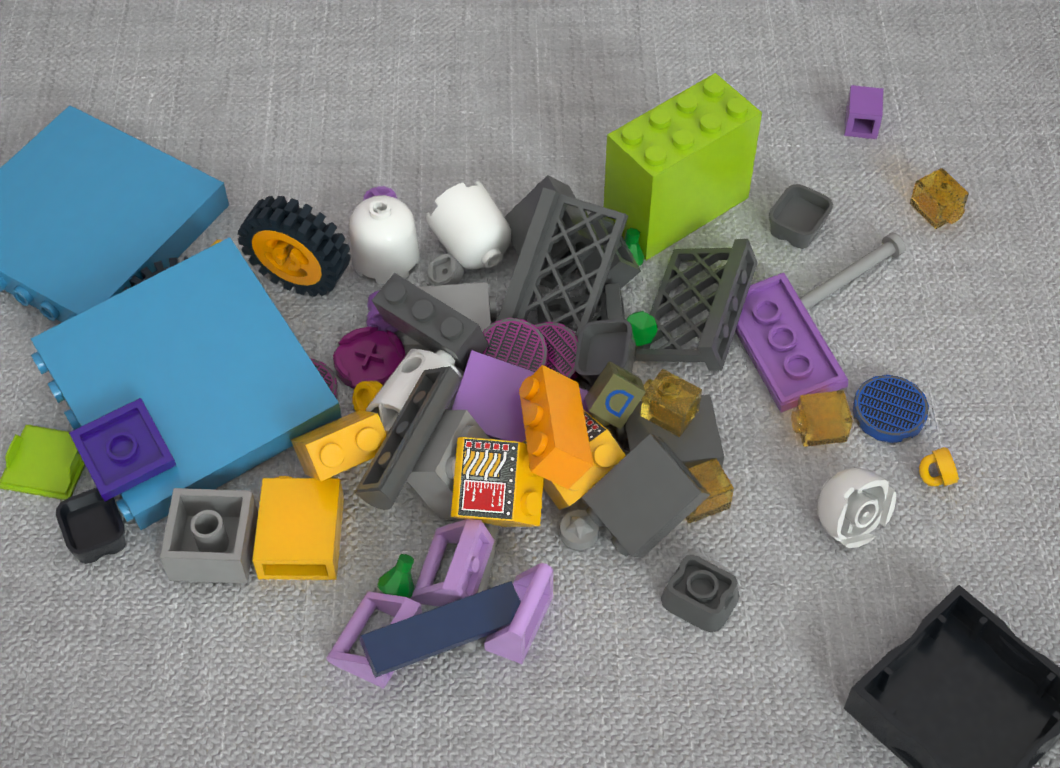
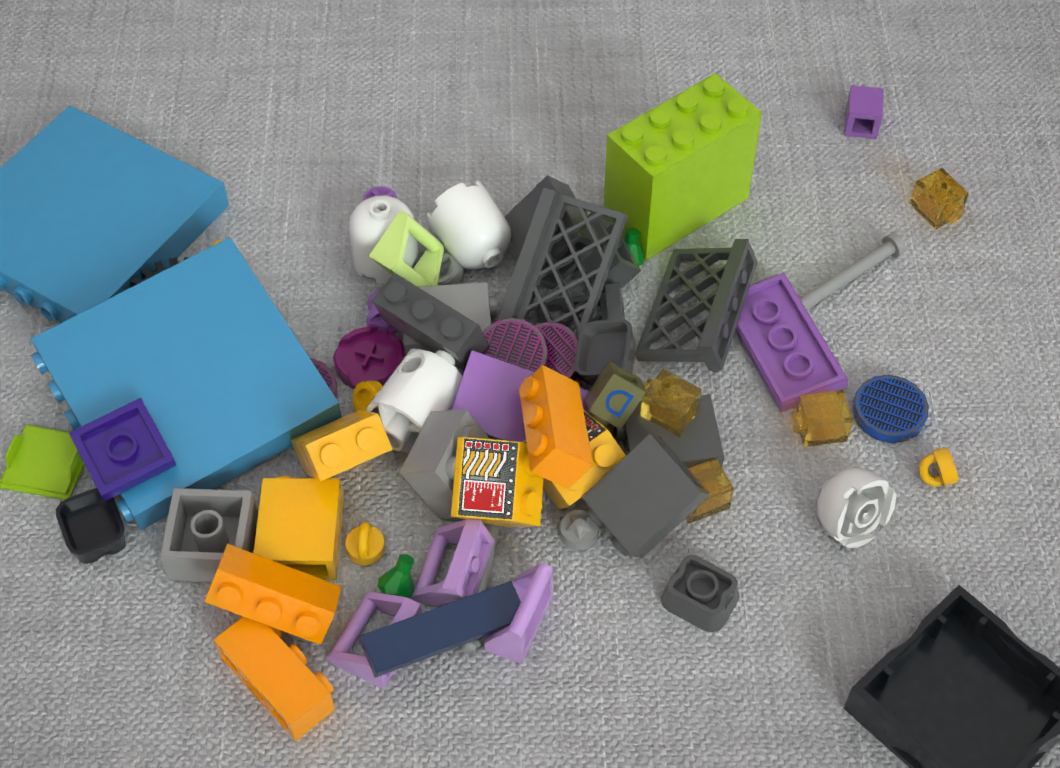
(273, 594): none -> light orange brick
(276, 675): none -> light orange brick
(294, 246): black wheel -> none
(365, 544): none -> yellow tile
(391, 249): none -> yellowish green tile
(408, 437): dark grey brick -> none
(643, 327): green rock -> none
(799, 215): dark grey piece -> none

